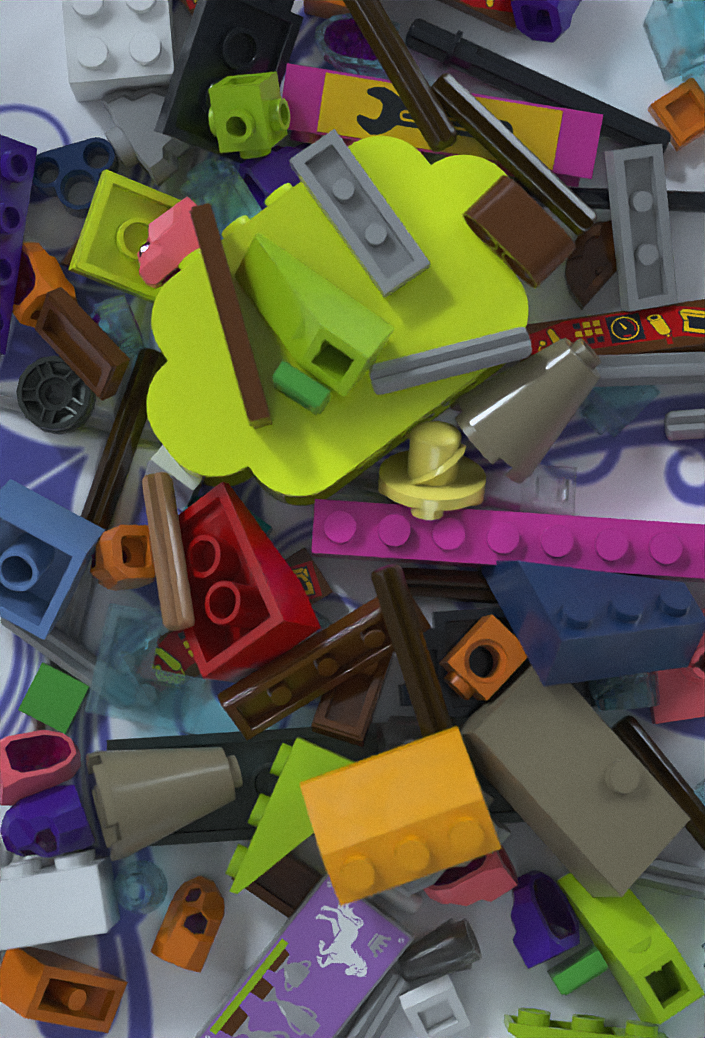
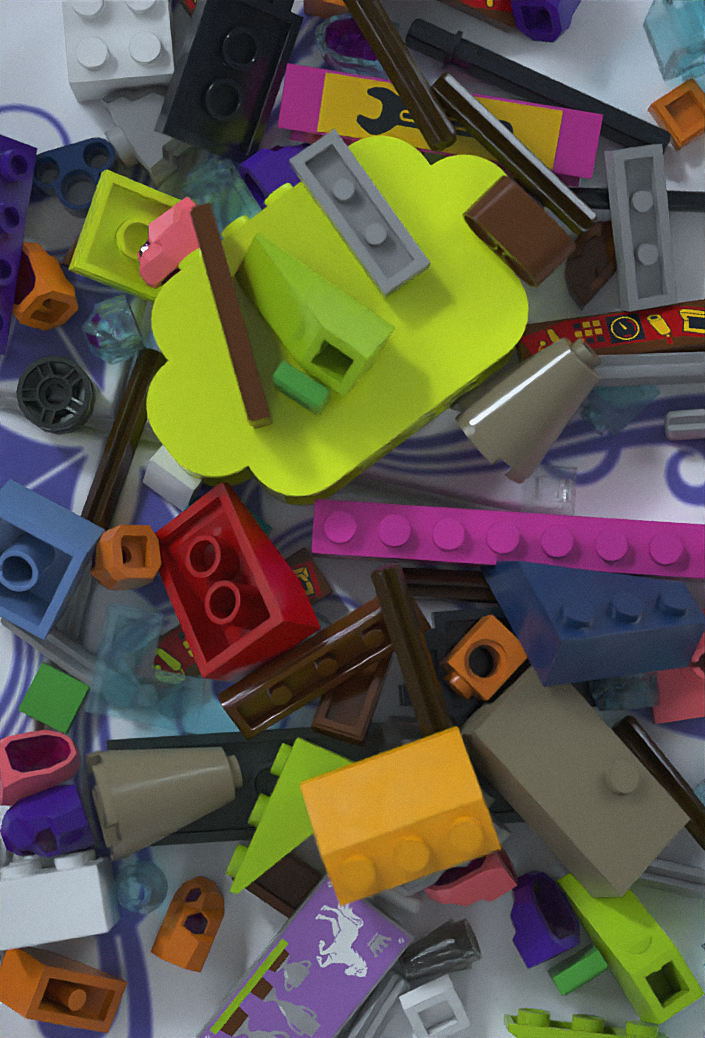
(82, 343): reddish brown tile -> none
(168, 551): medium nougat axle -> none
(248, 114): lime brick -> none
(432, 473): light yellow plate -> none
(450, 360): light grey axle -> none

